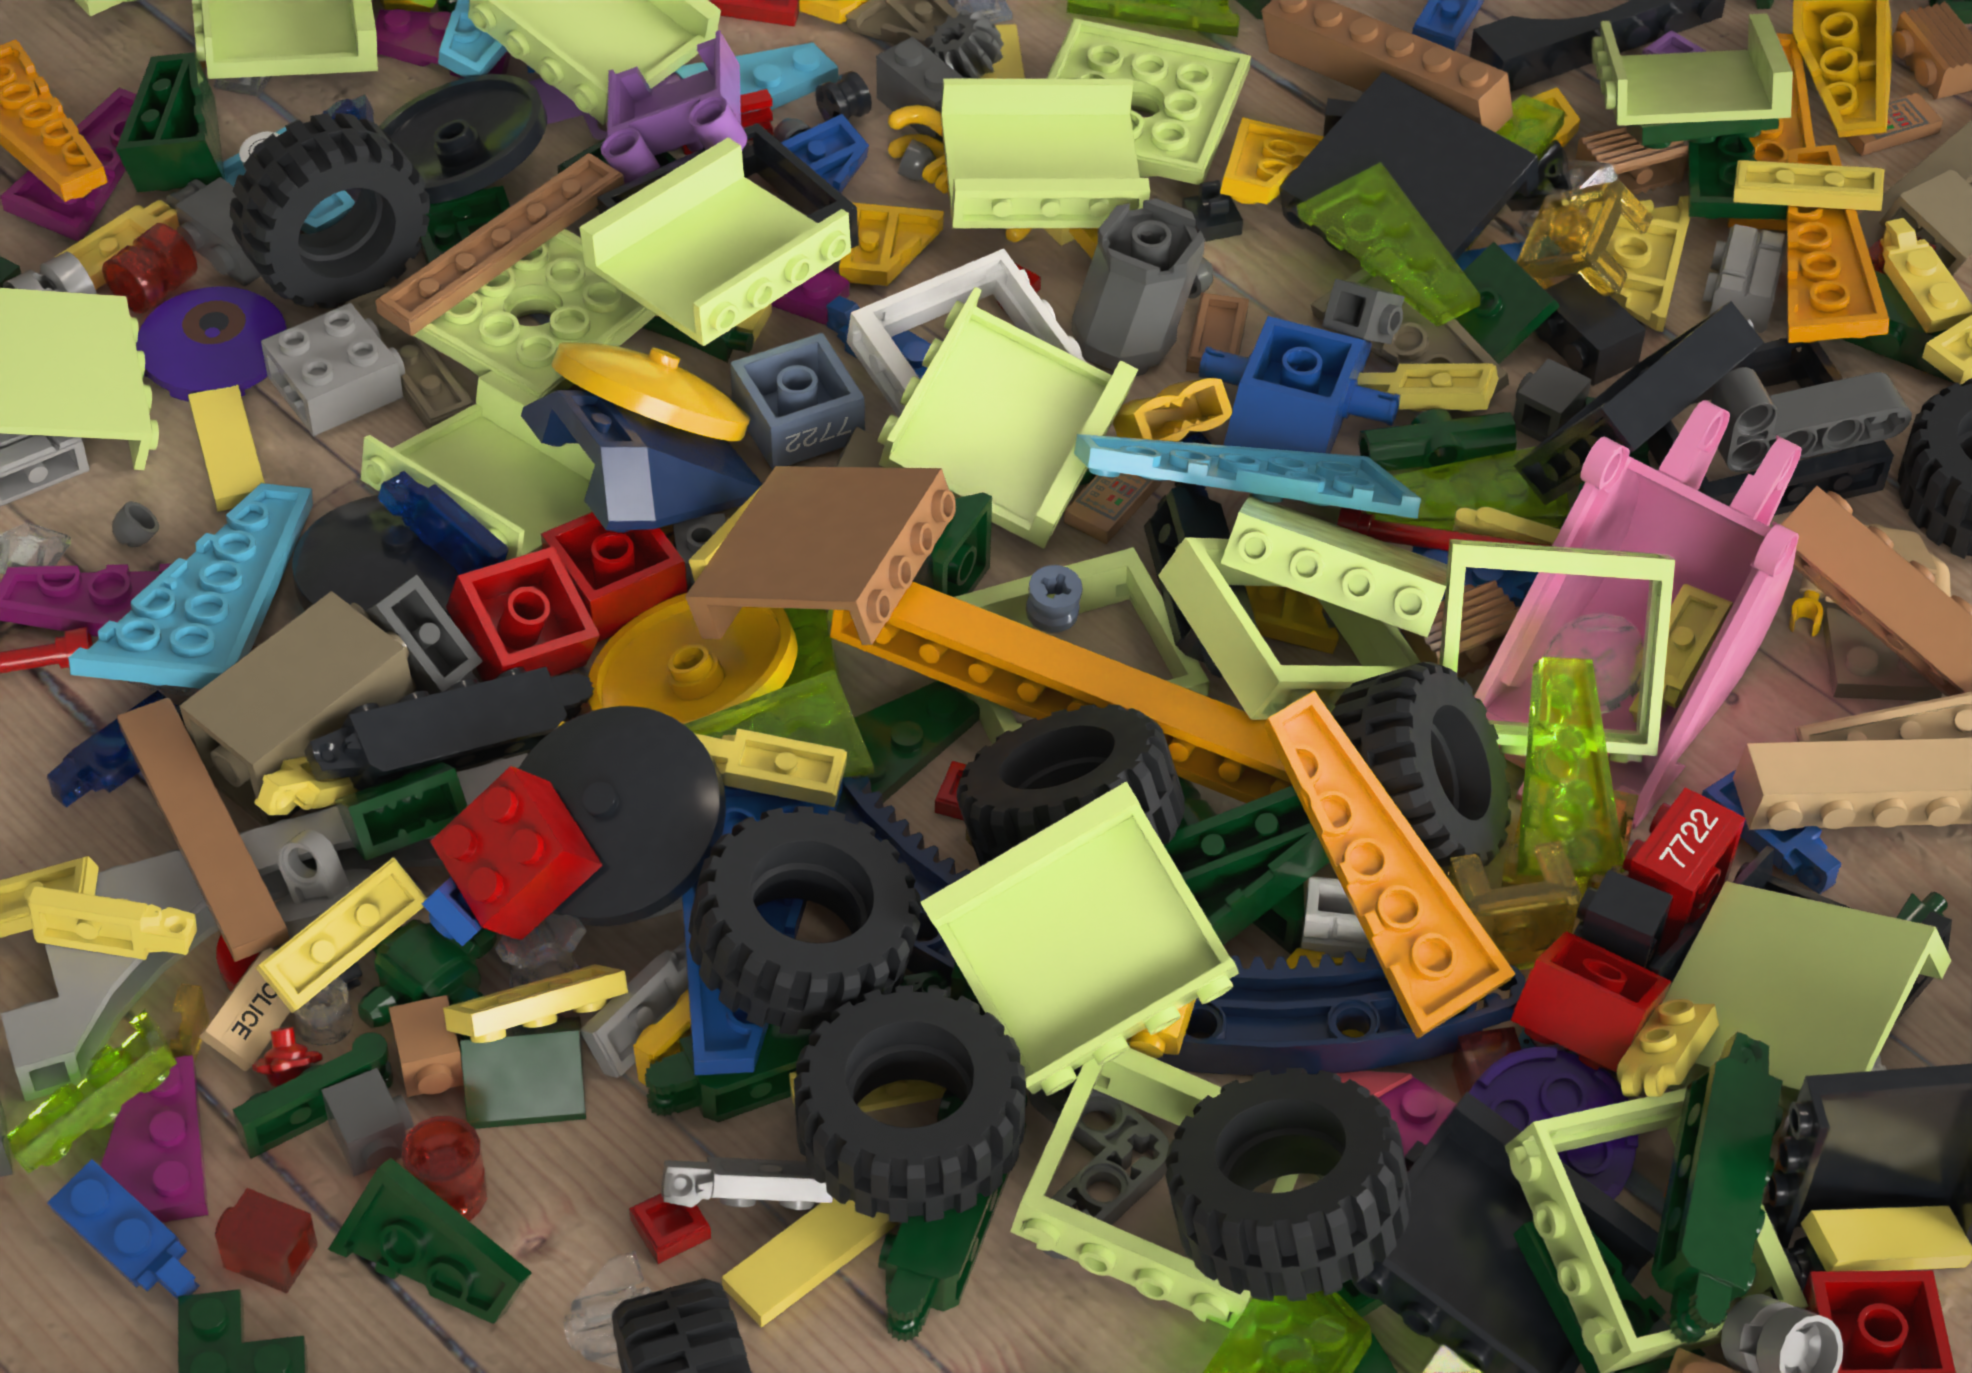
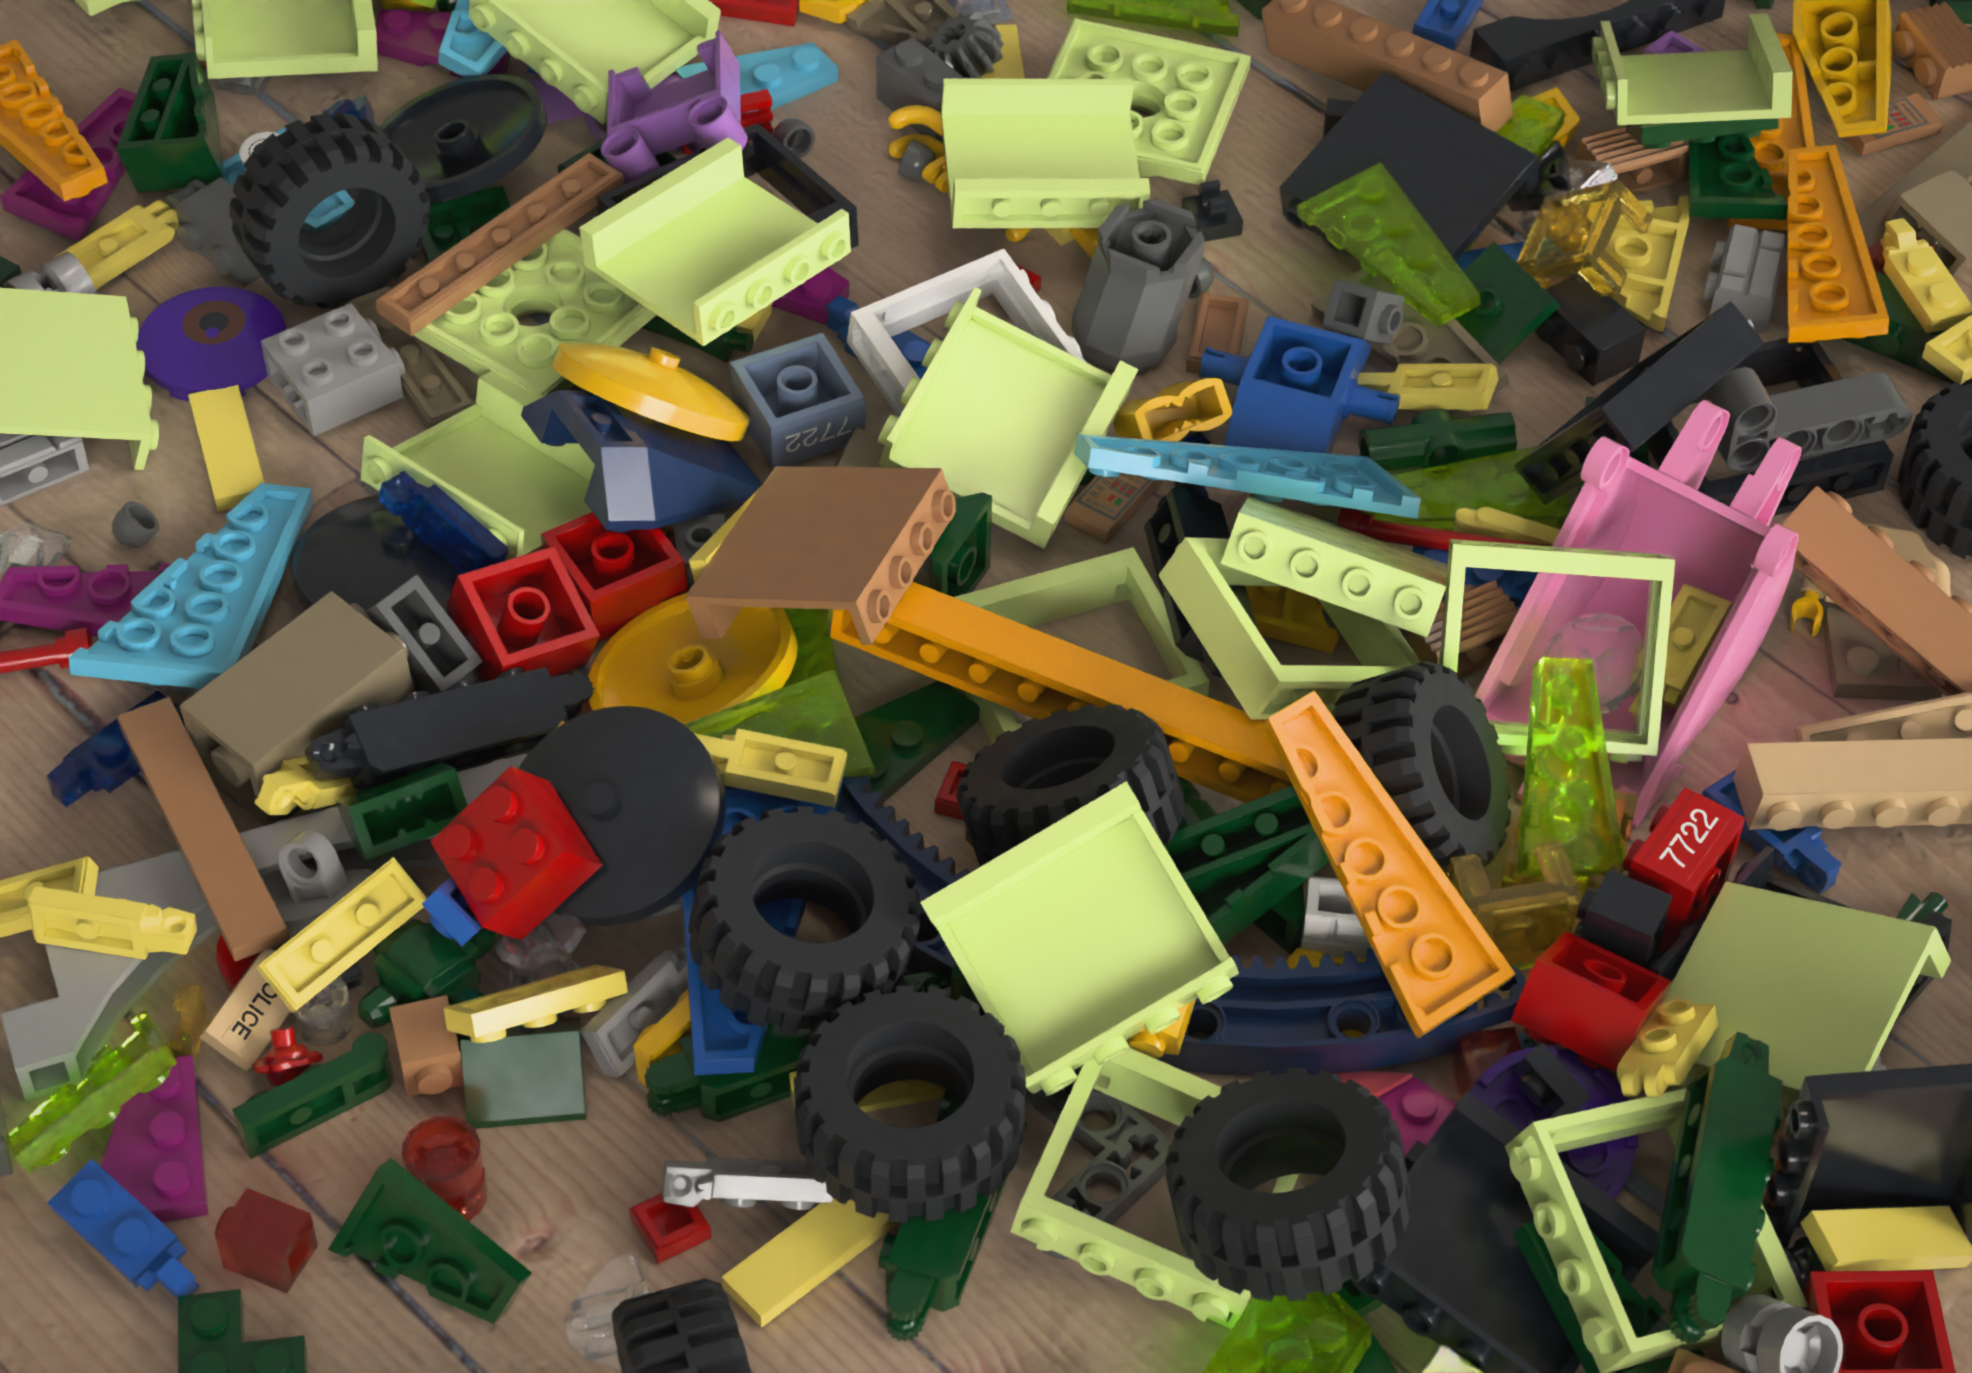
(150, 267): clear red wheel -> none
(367, 1120): dark grey brick -> none
(831, 150): blue wing -> none
(845, 97): black wheel -> none
(888, 241): yellow wing -> none
(1054, 613): sand blue wheel -> none
(1263, 160): yellow wing -> none
(1549, 399): dark grey brick -> none
(1549, 1083): none -> black bracket
(1809, 185): light yellow tile -> none

